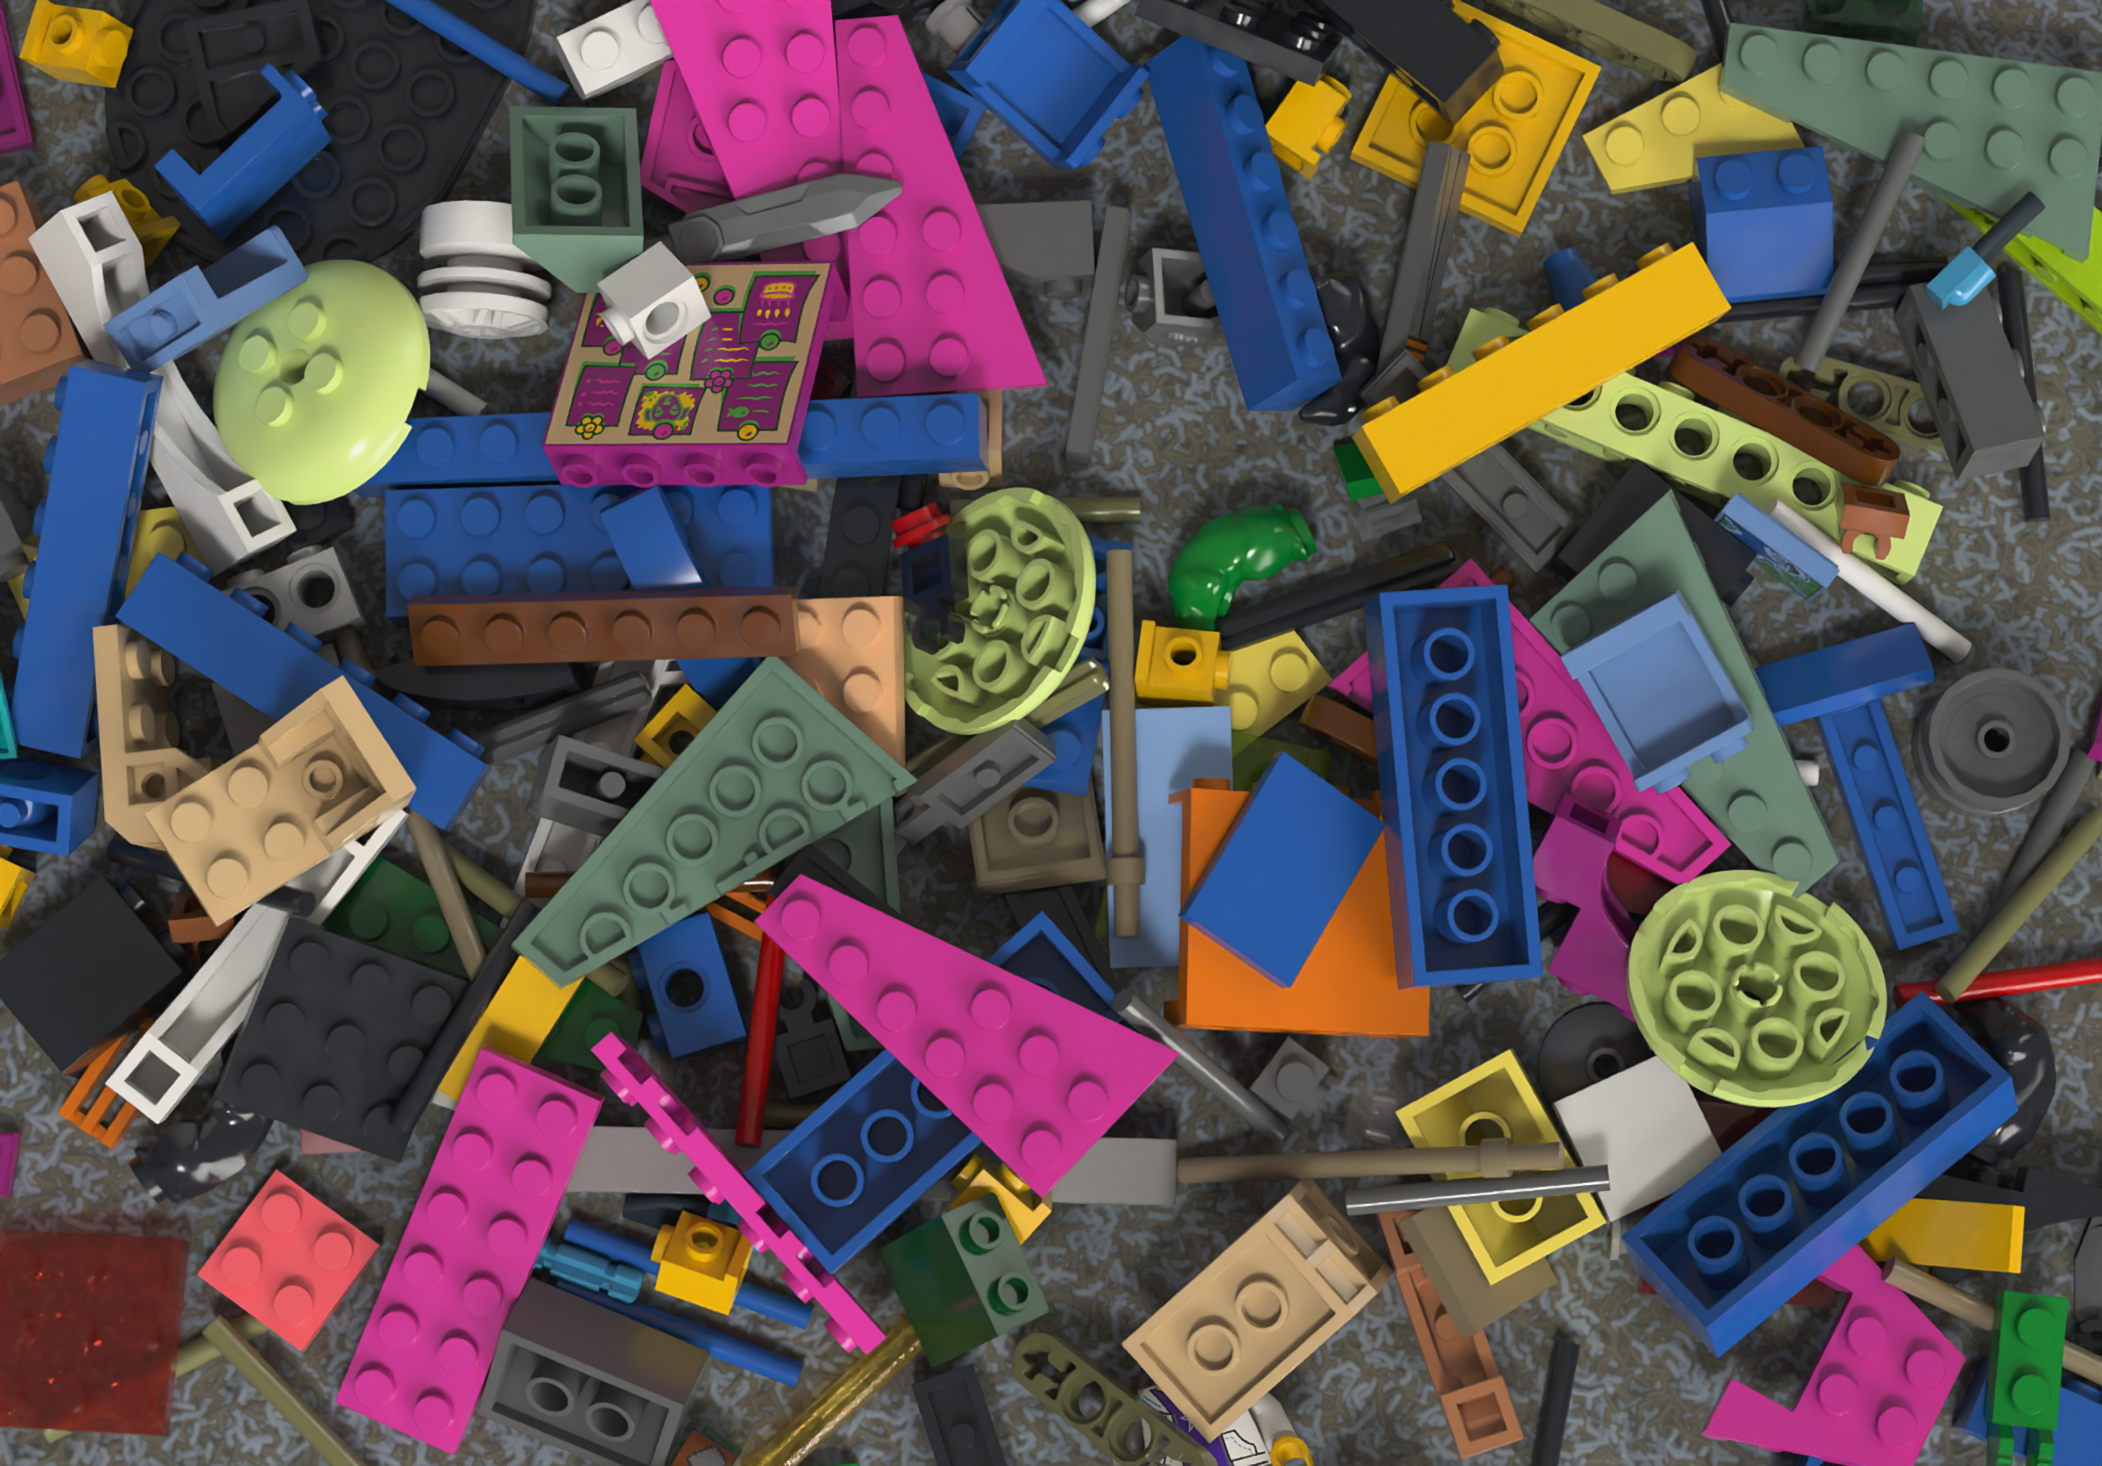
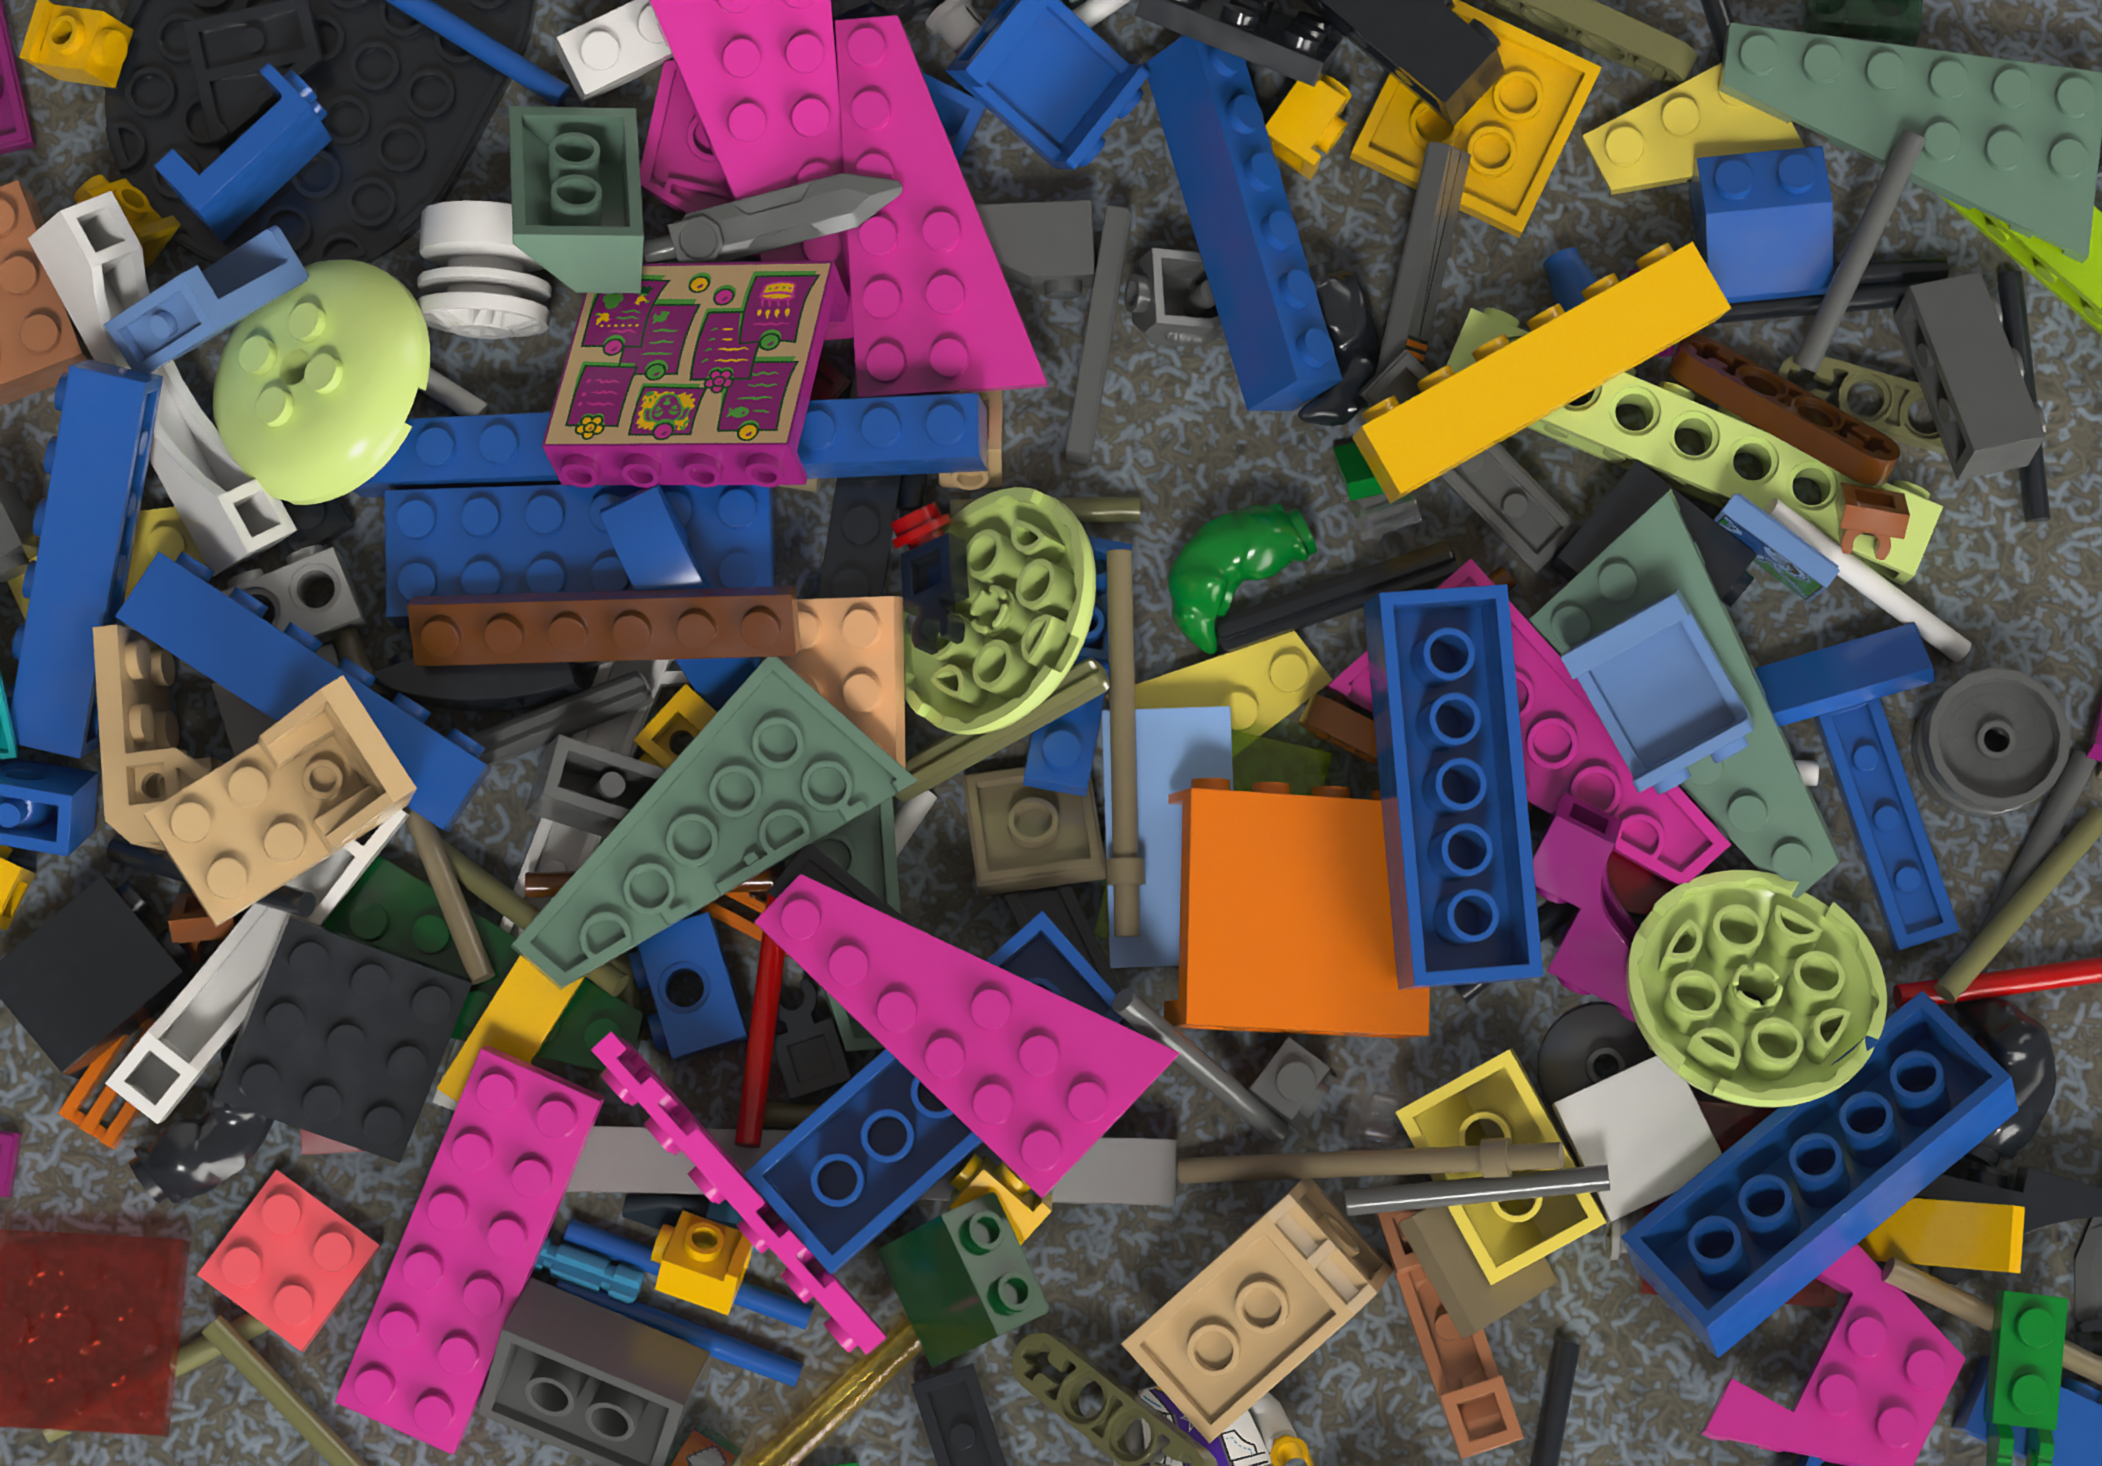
(462, 1021): black bar -> none
(652, 301): white brick -> none
(973, 779): dark grey hinge -> none
(1173, 685): yellow brick -> none
(1282, 870): blue tile -> none
(1968, 271): piece -> none

